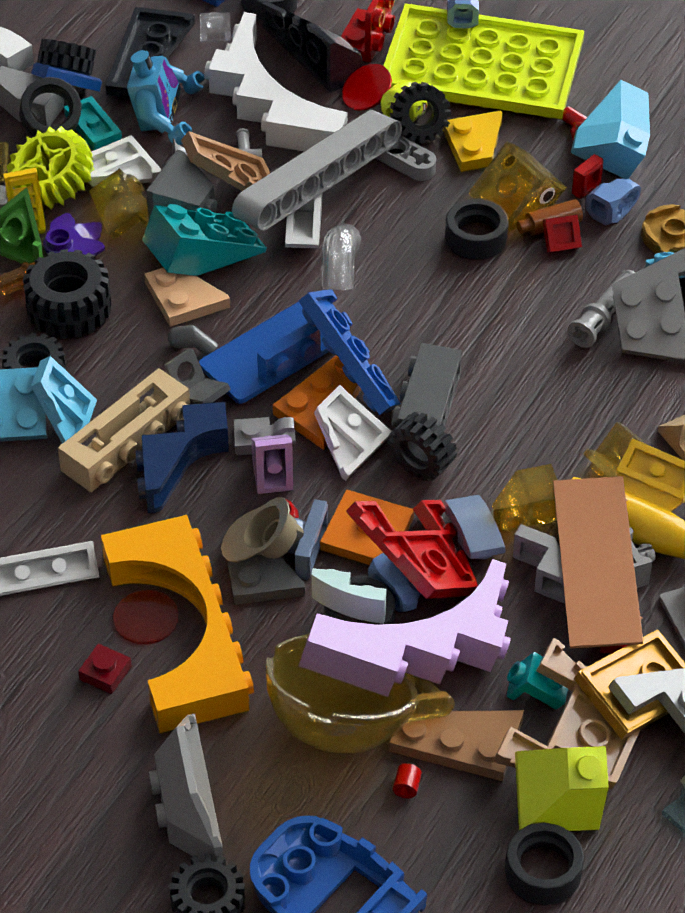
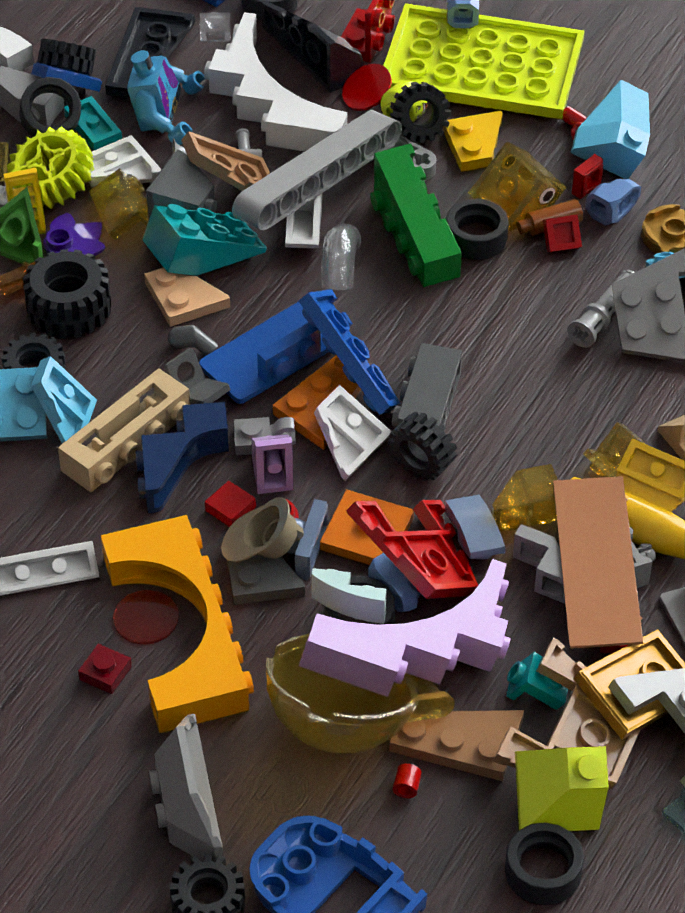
(229, 503): none -> red tile
(414, 217): none -> green wedge

